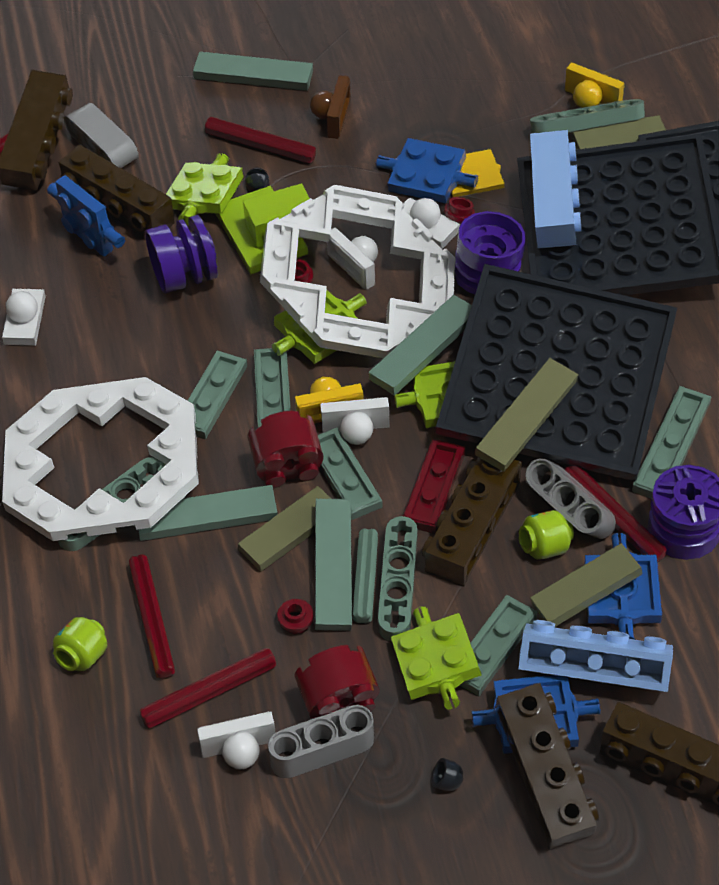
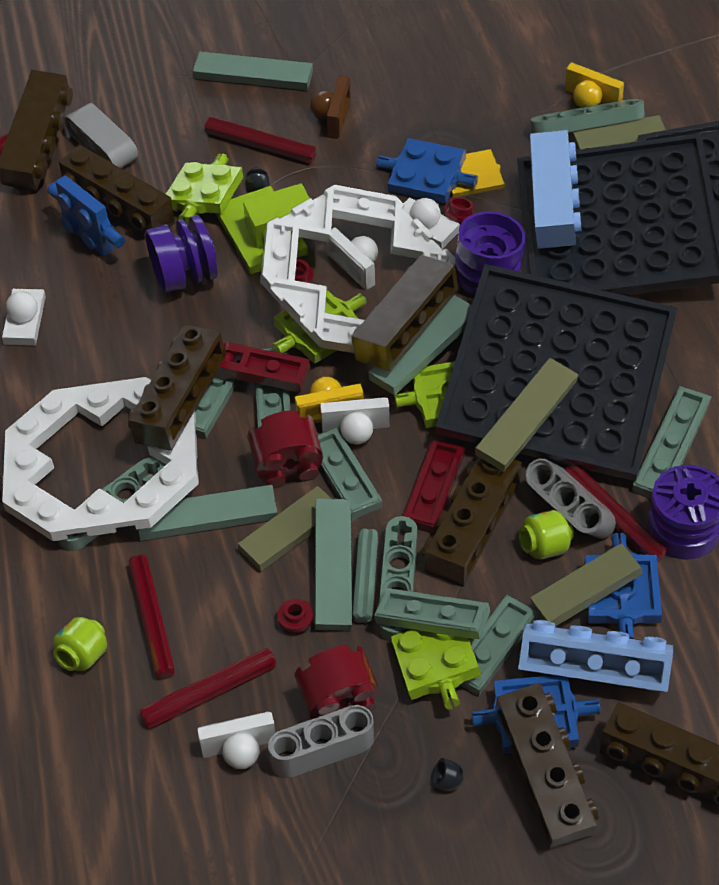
(177, 387): none -> dark brown brick
(263, 367): none -> dark red plate
(405, 312): none -> dark brown brick
(432, 613): none -> sand green tile

